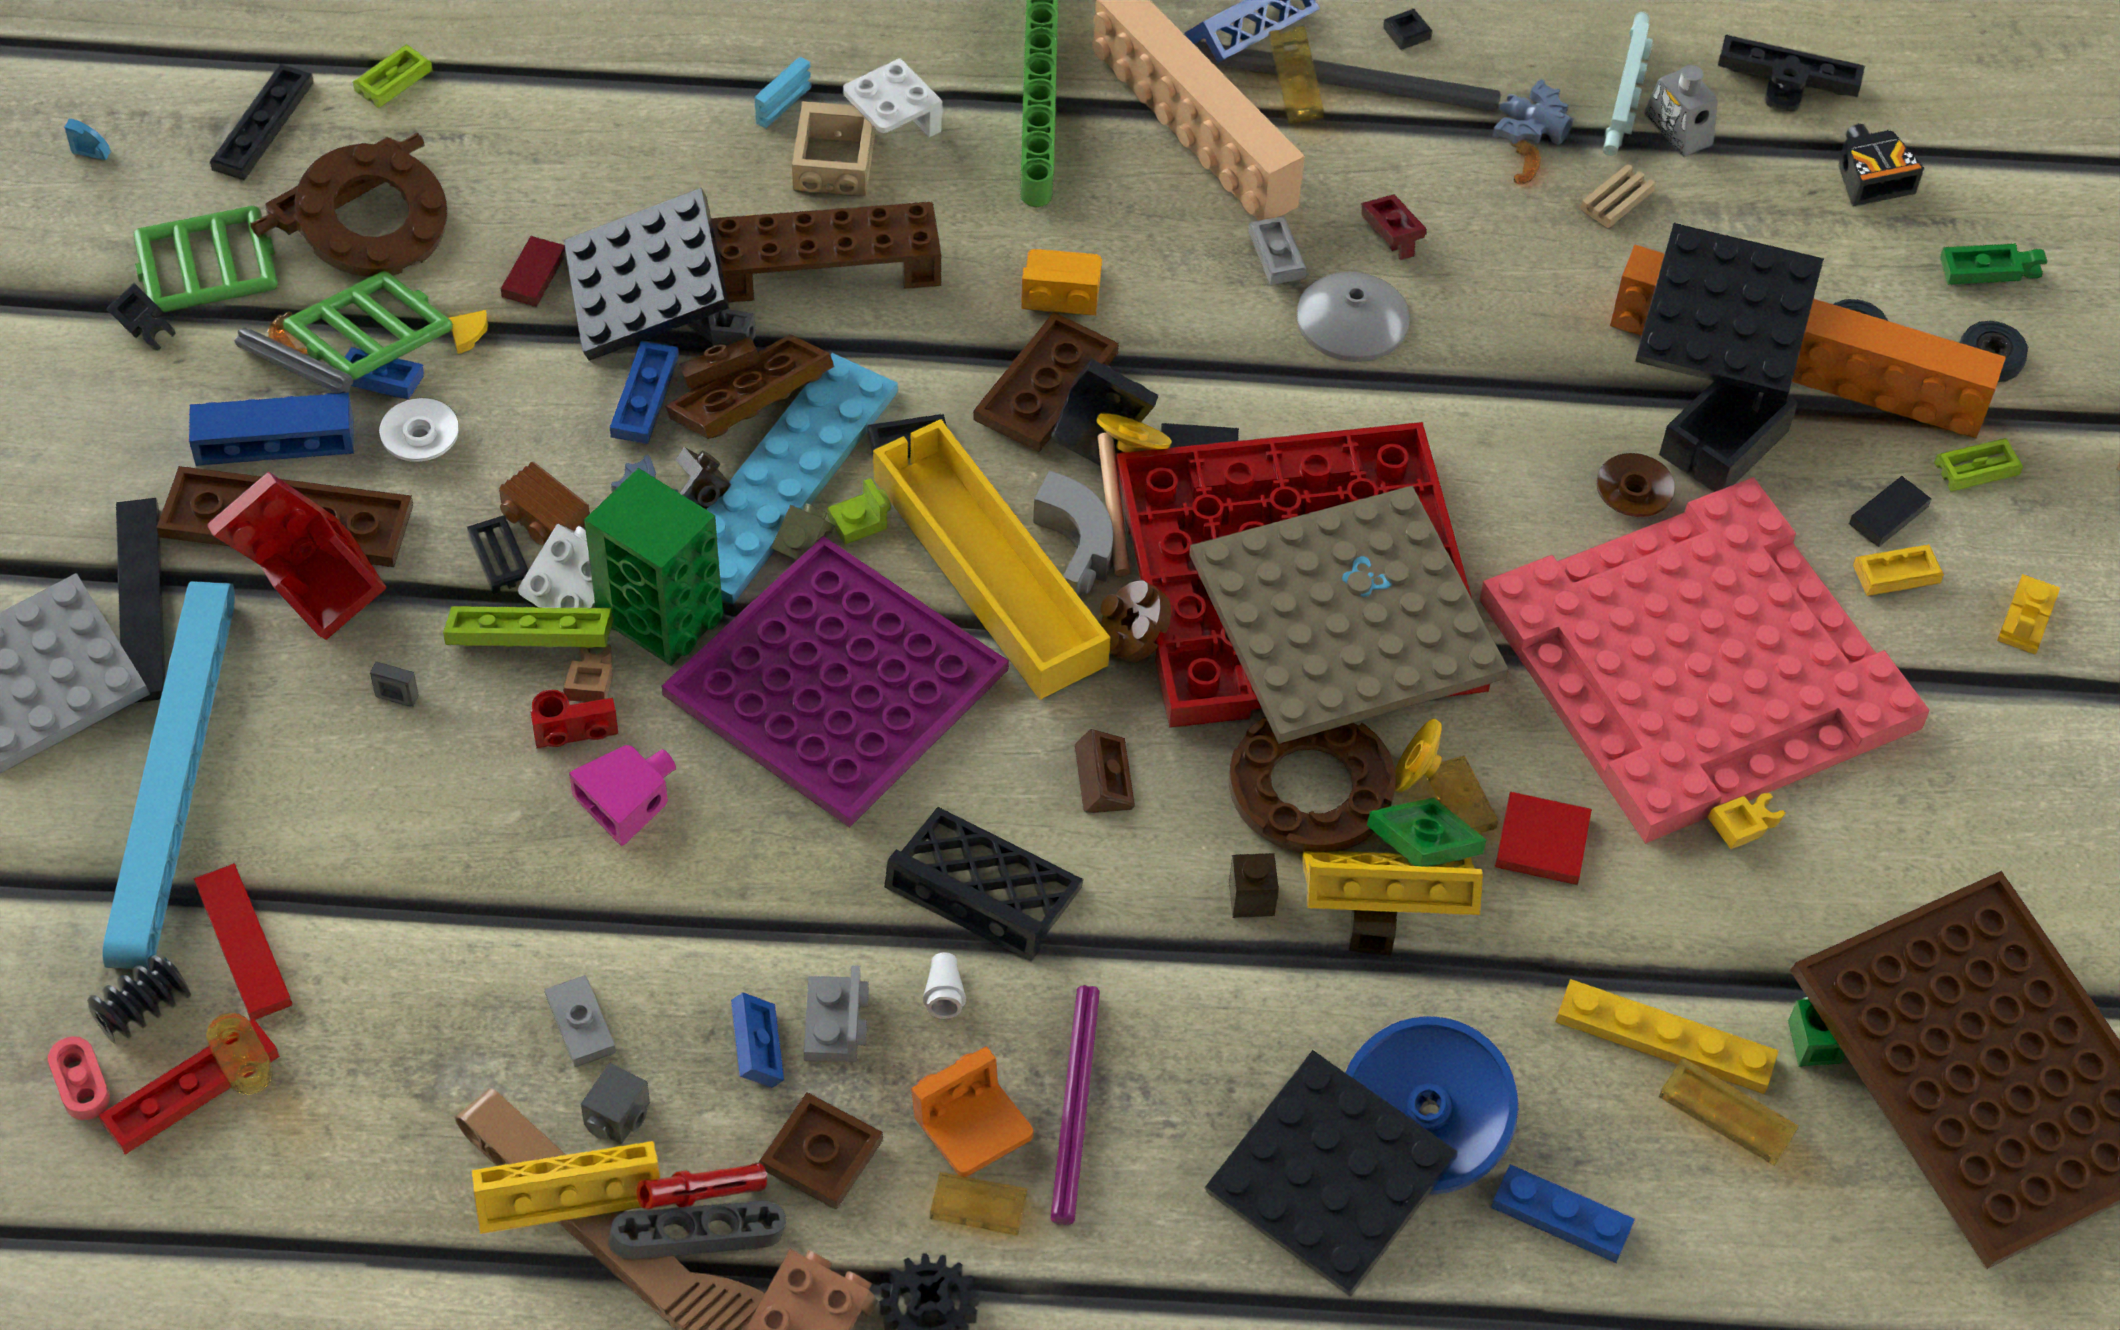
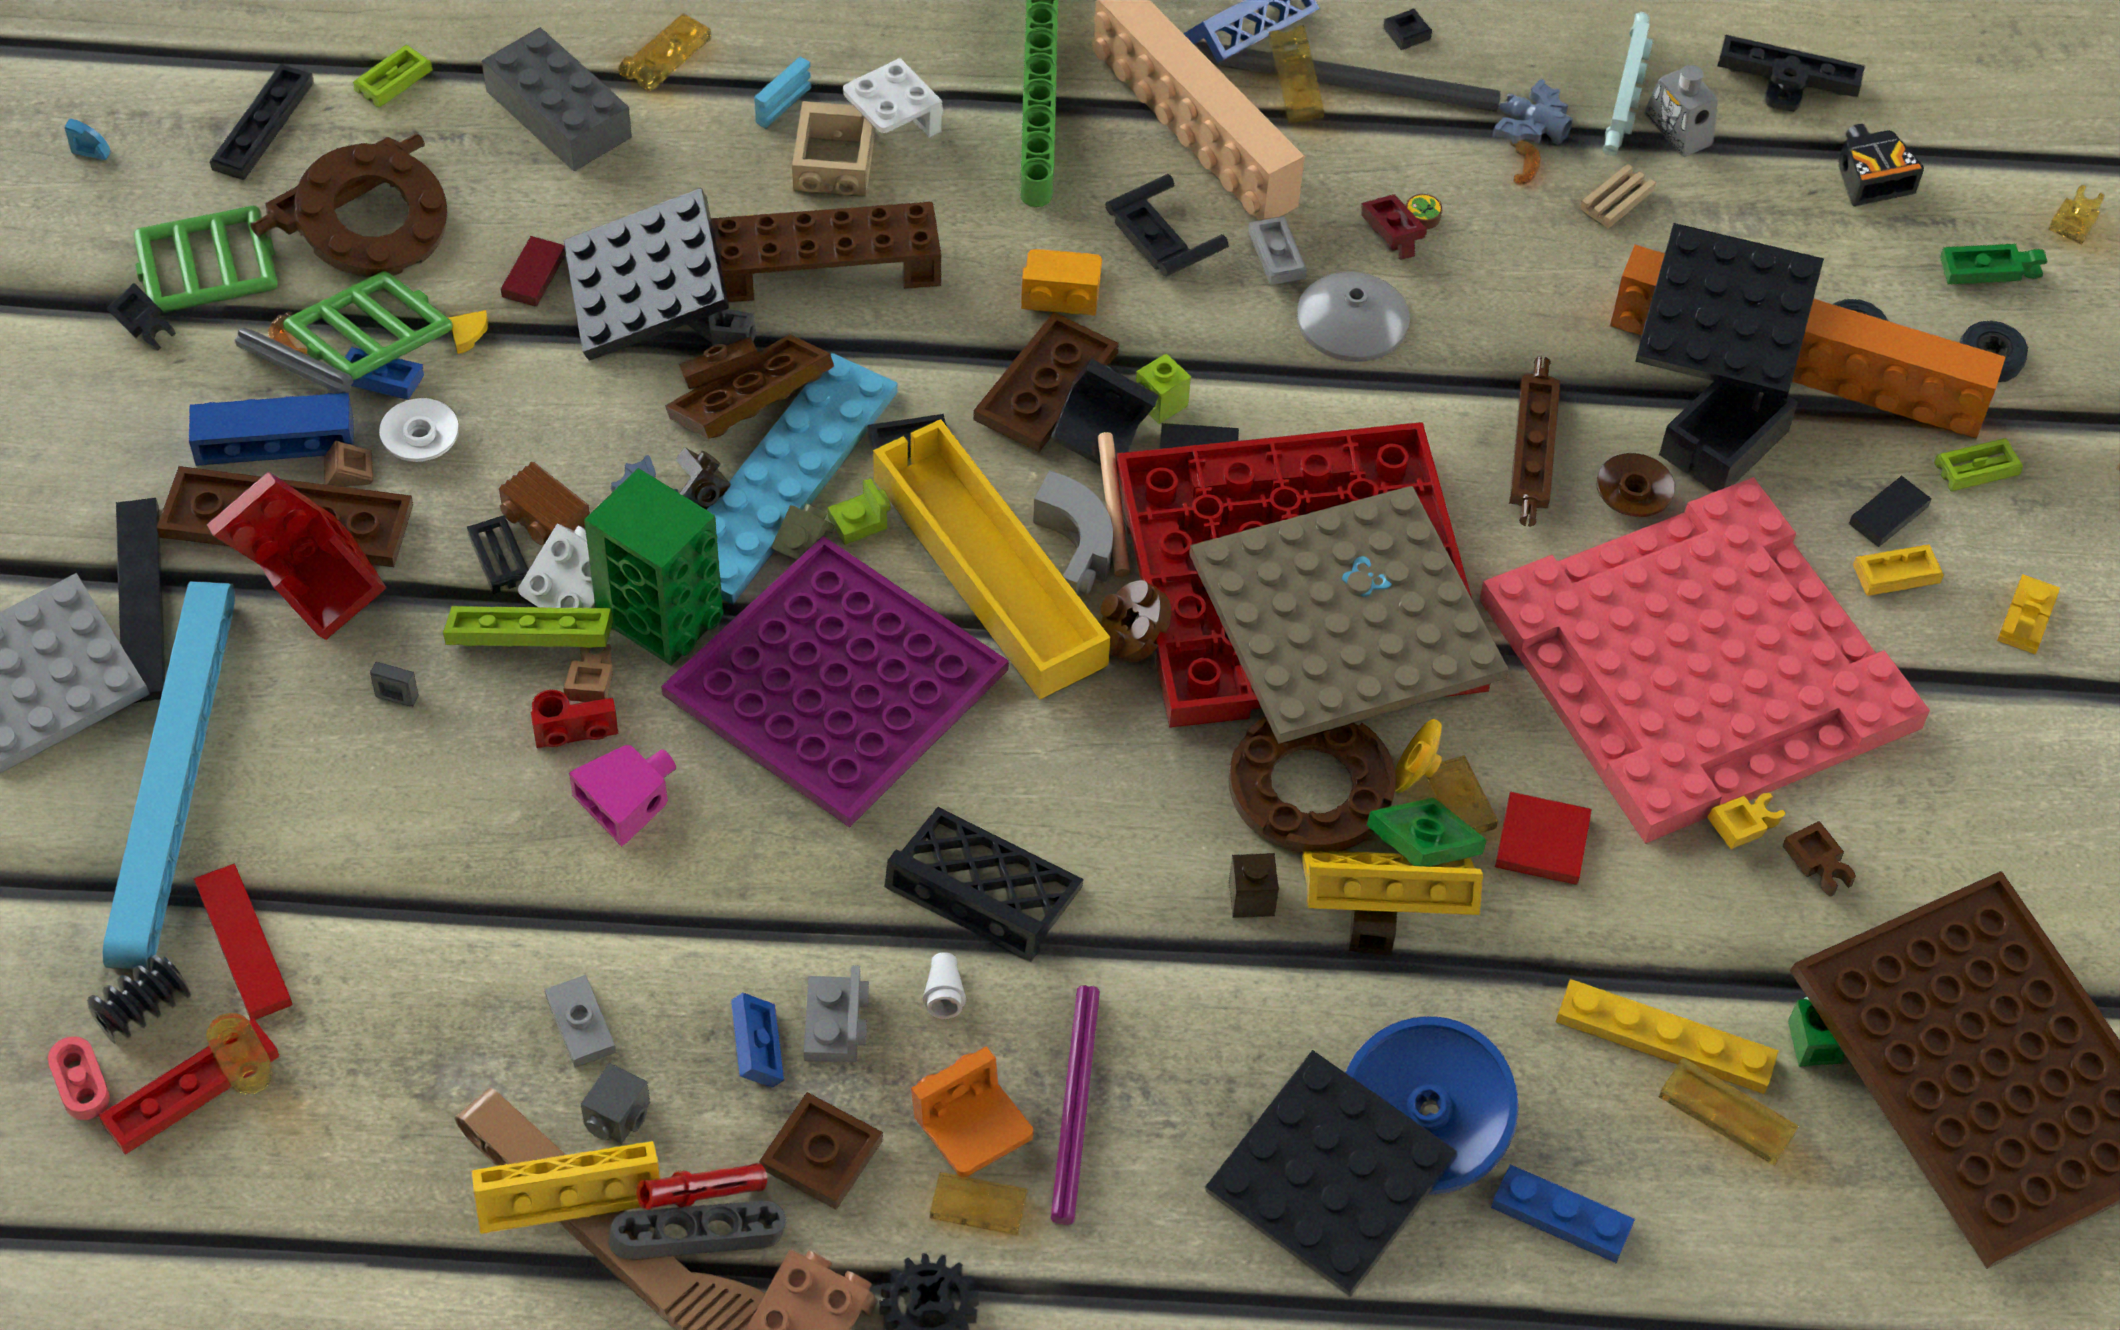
(347, 465): none -> medium nougat slope
(557, 99): none -> dark grey brick
(644, 392): blue plate -> none
(665, 52): none -> clear yellow plate
(1104, 772): reddish brown slope -> none
(1133, 434): yellow dish -> none
(1153, 234): none -> black plate
(1169, 382): none -> lime brick
(1426, 209): none -> tile
(1535, 441): none -> reddish brown plate
(1819, 853): none -> reddish brown plate
(2077, 216): none -> clear yellow plate

